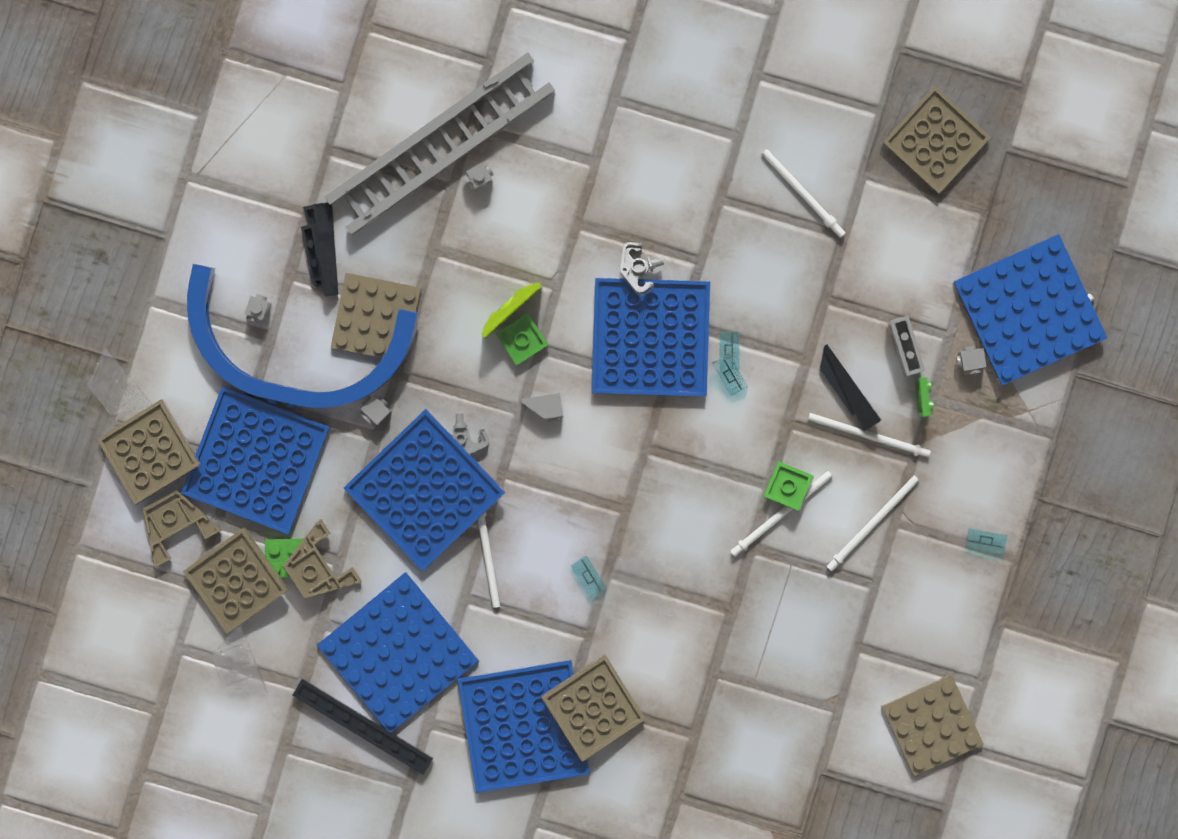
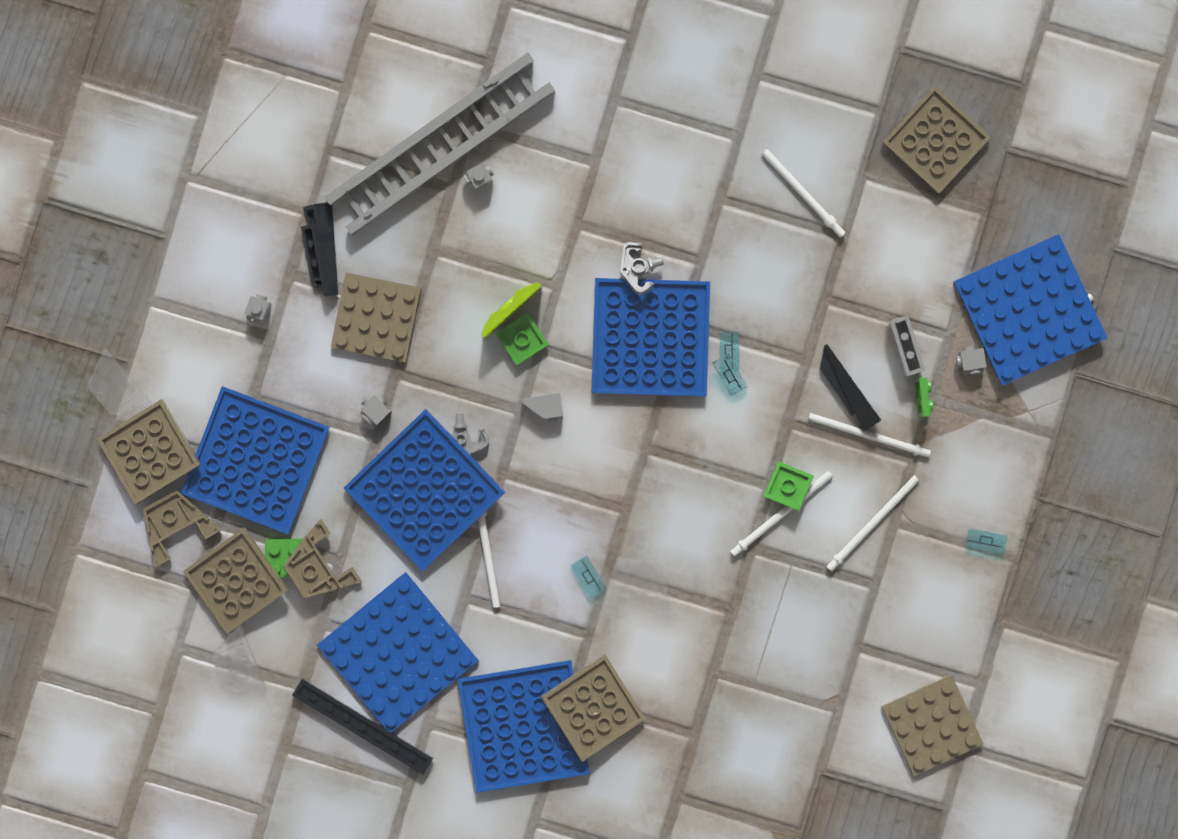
(201, 329): blue arch -> none

